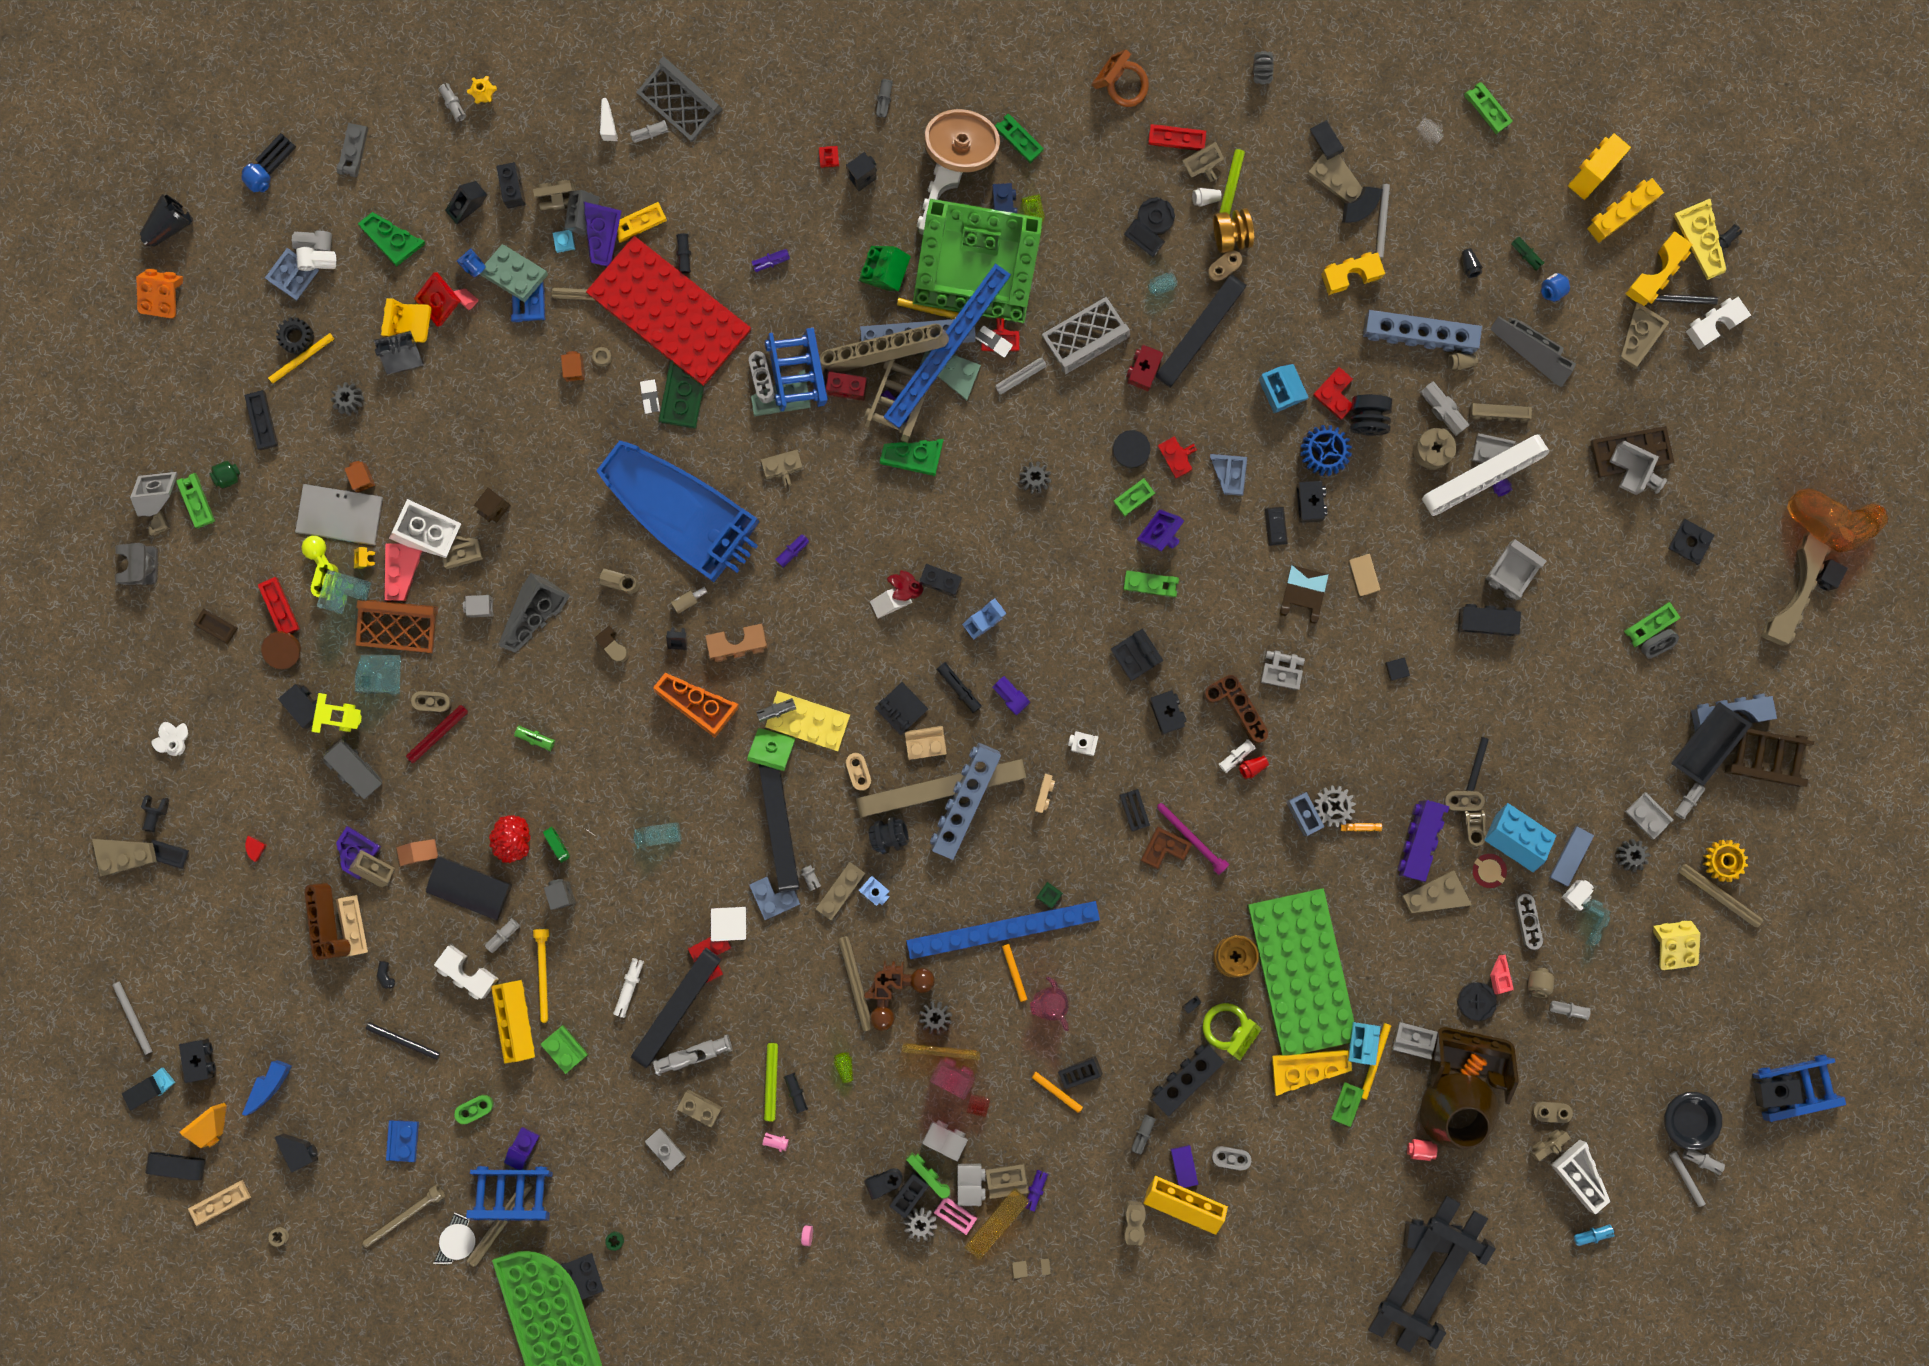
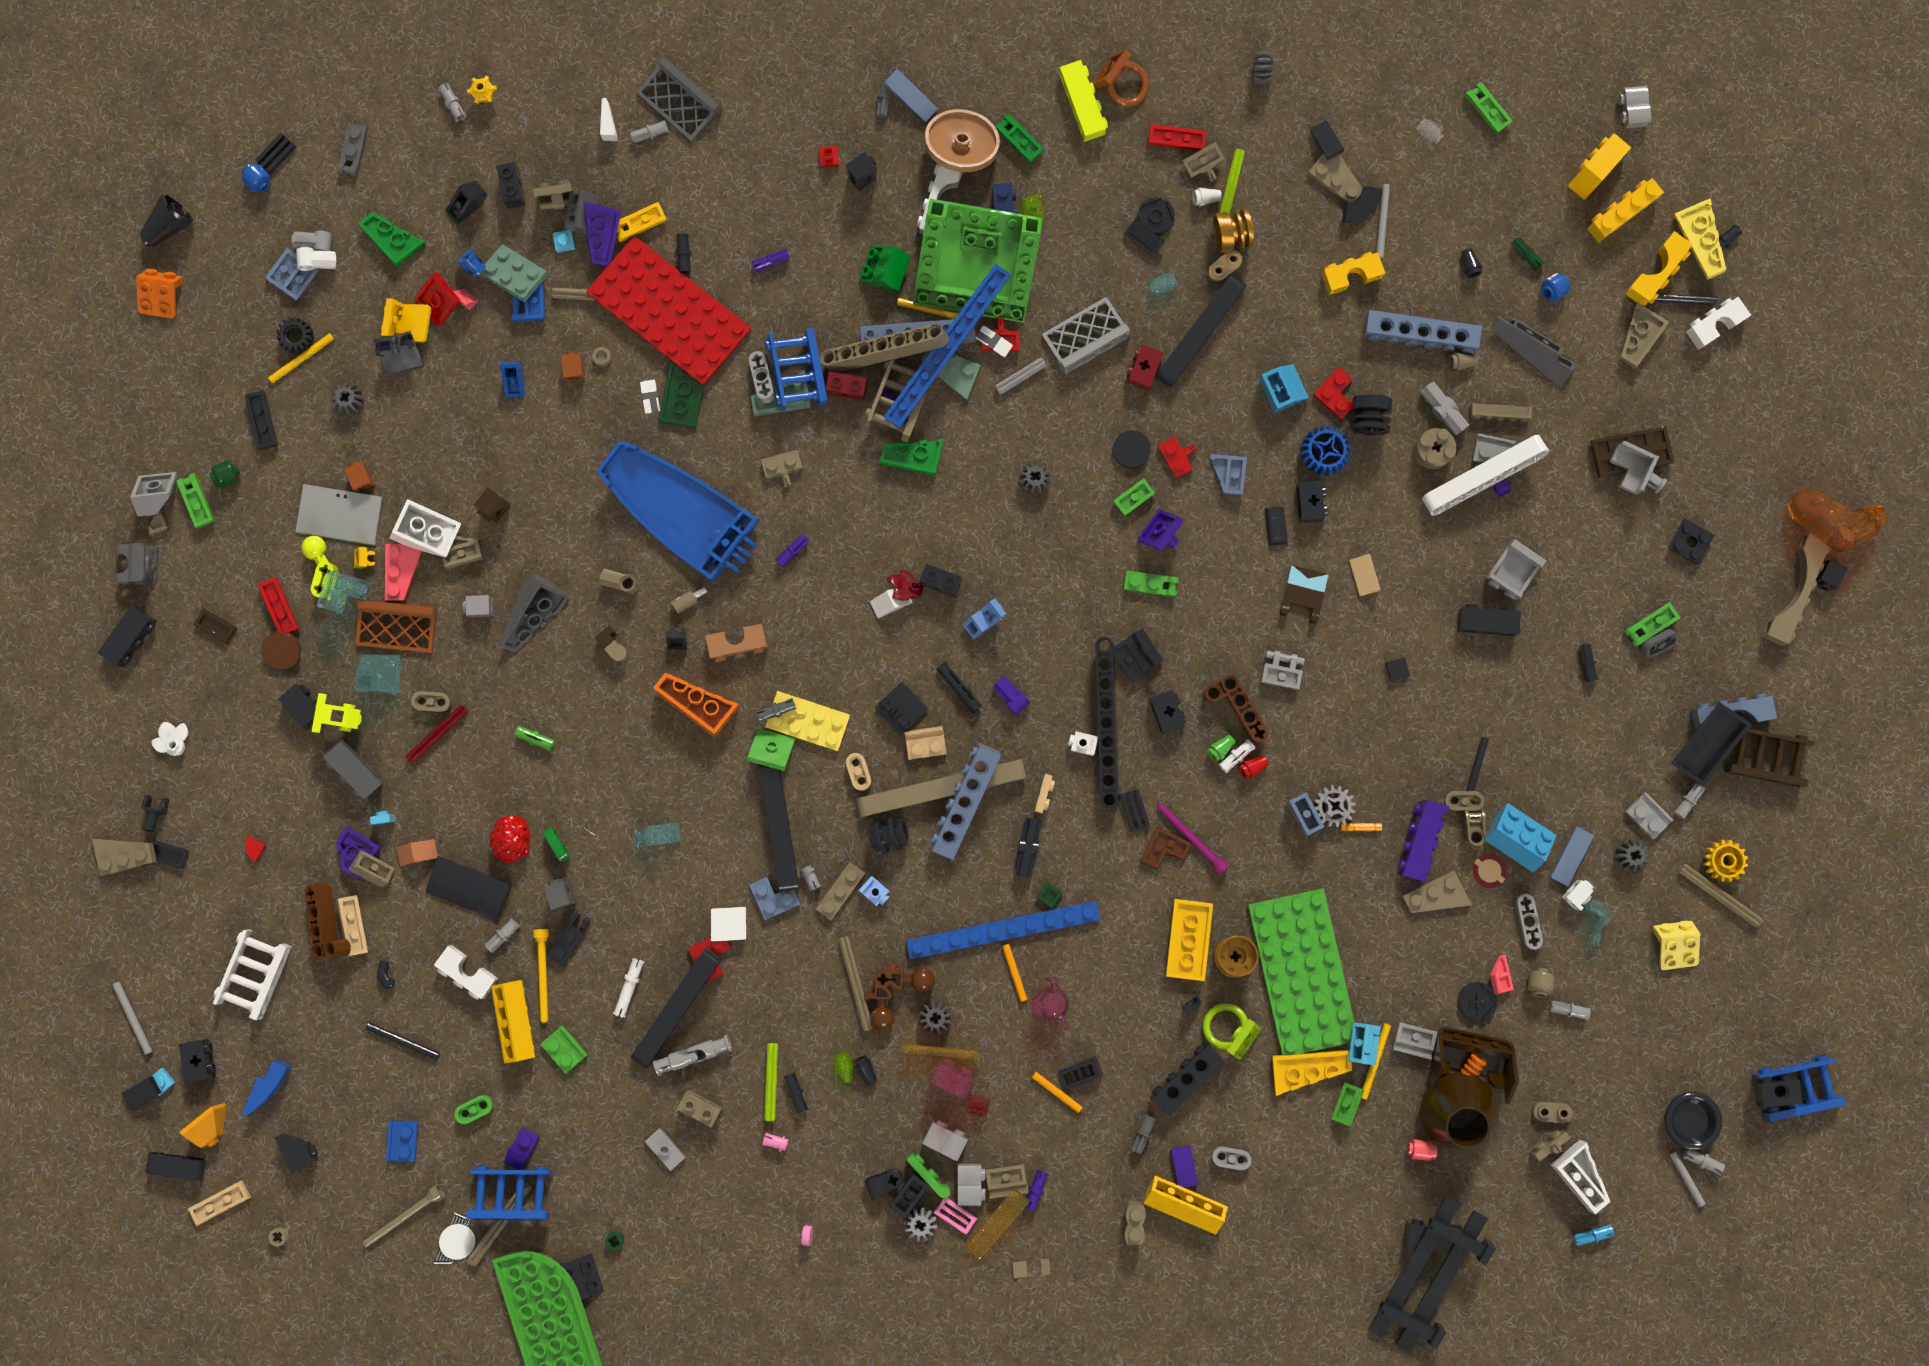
(127, 636): none -> black brick
(264, 989): none -> white fence
(382, 818): none -> medium azure plate
(513, 379): none -> blue slope
(568, 940): none -> black hinge
(865, 1069): none -> black cone
(910, 95): none -> sand blue tile
(1028, 847): none -> black piece
(1082, 100): none -> neon yellow brick
(1103, 713): none -> black beam
(1189, 940): none -> yellow plate
(1219, 749): none -> bright green cone
(1588, 662): none -> black axle
(1635, 107): none -> light grey brick

